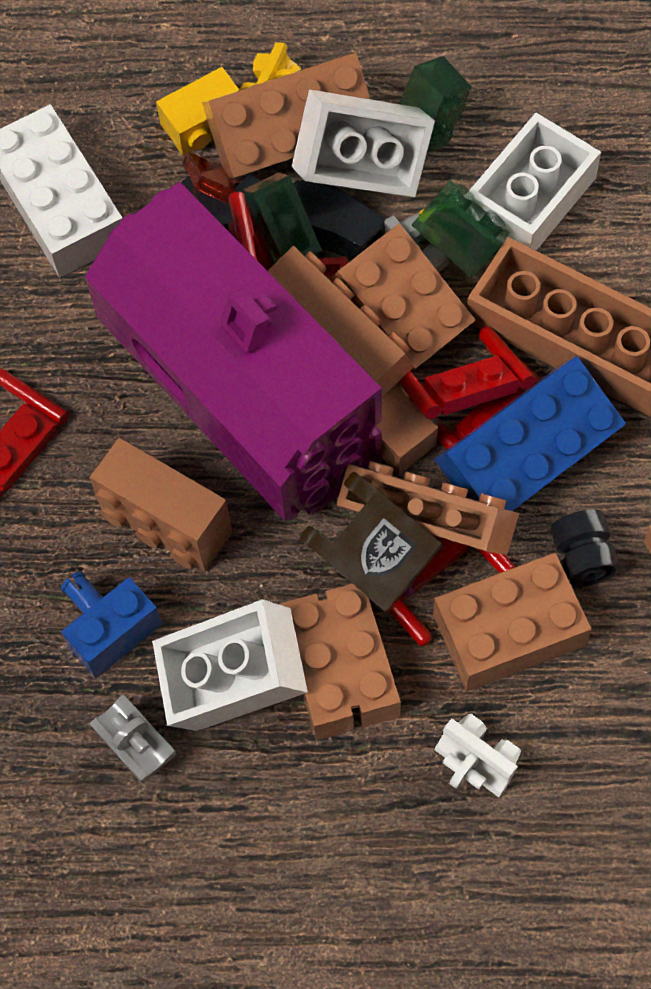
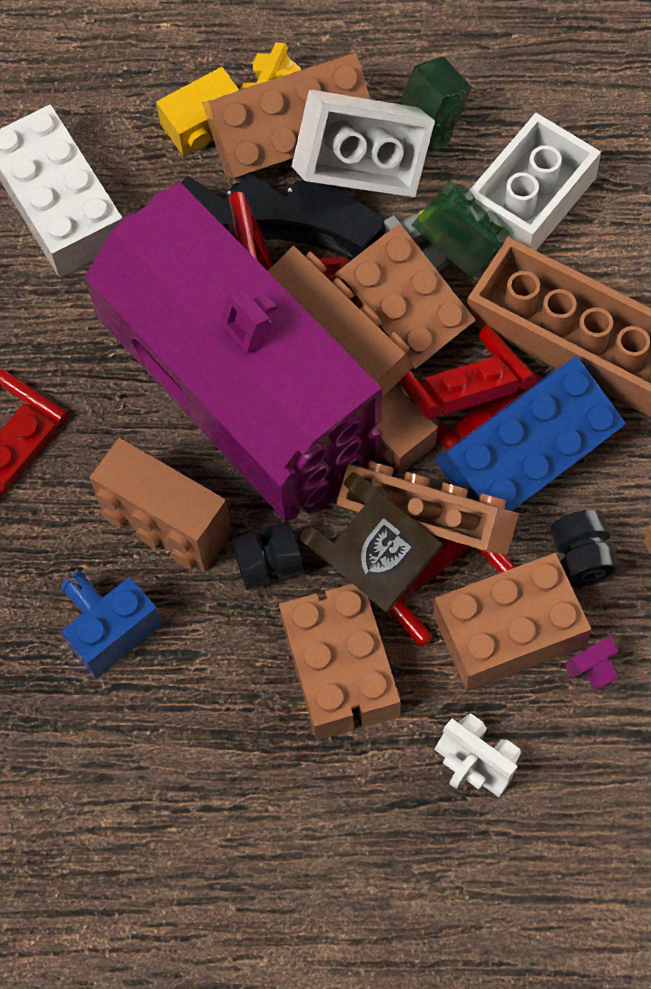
(133, 739): light grey hips -> none
(208, 177): clear red tile -> none
(229, 666): white brick -> none
(267, 555): none -> black wheel
(281, 216): clear green brick -> none
(594, 663): none -> magenta tile

